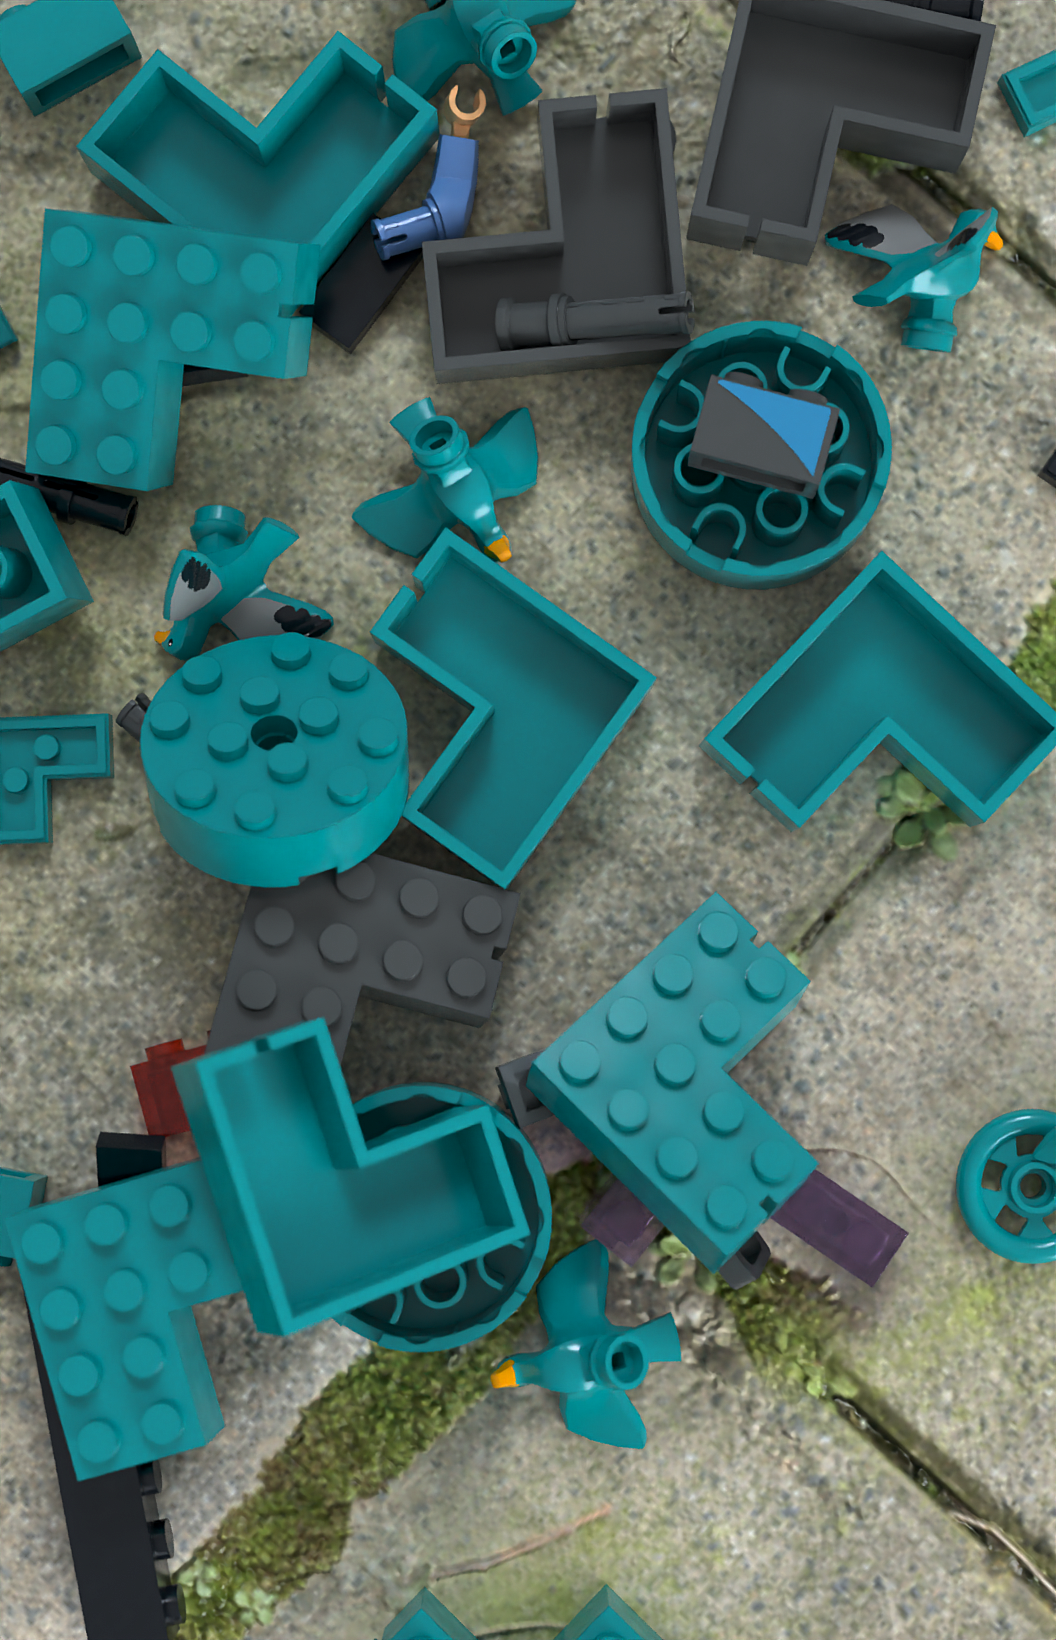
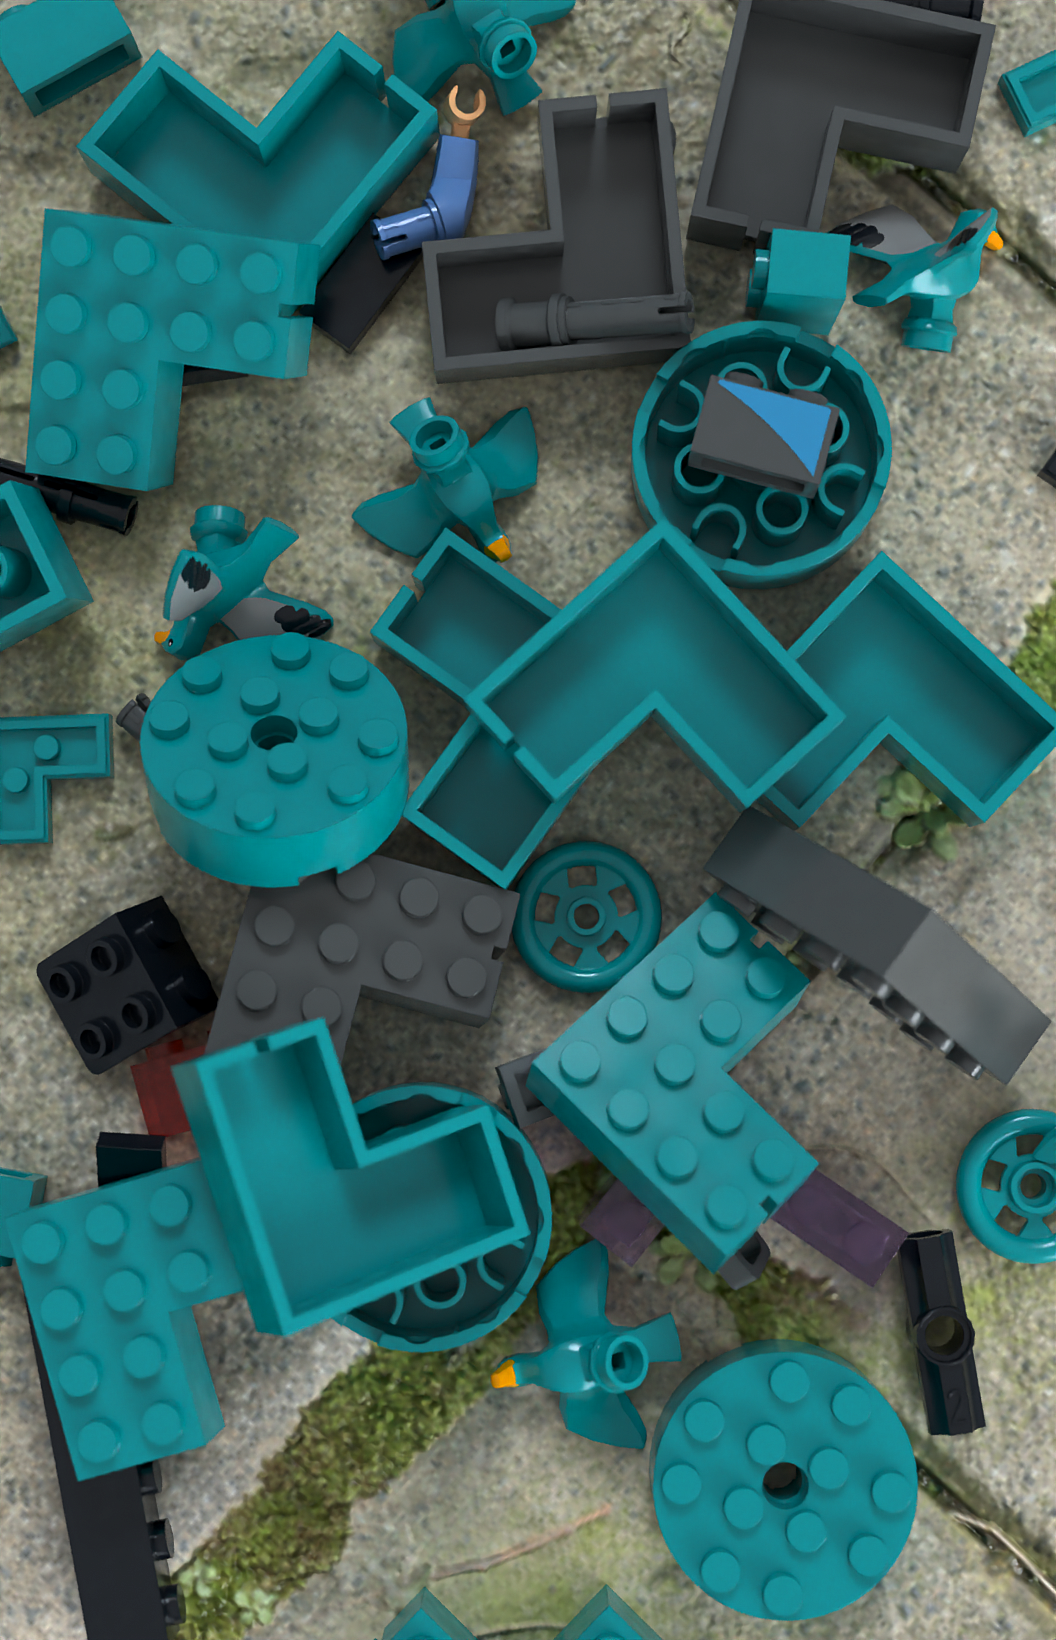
(126, 984): none -> black bracket
(613, 870): none -> teal plate
(660, 644): none -> teal piece
(797, 1545): none -> teal brick
(800, 279): none -> teal brick
(882, 942): none -> dark grey piece
(945, 1371): none -> black piece

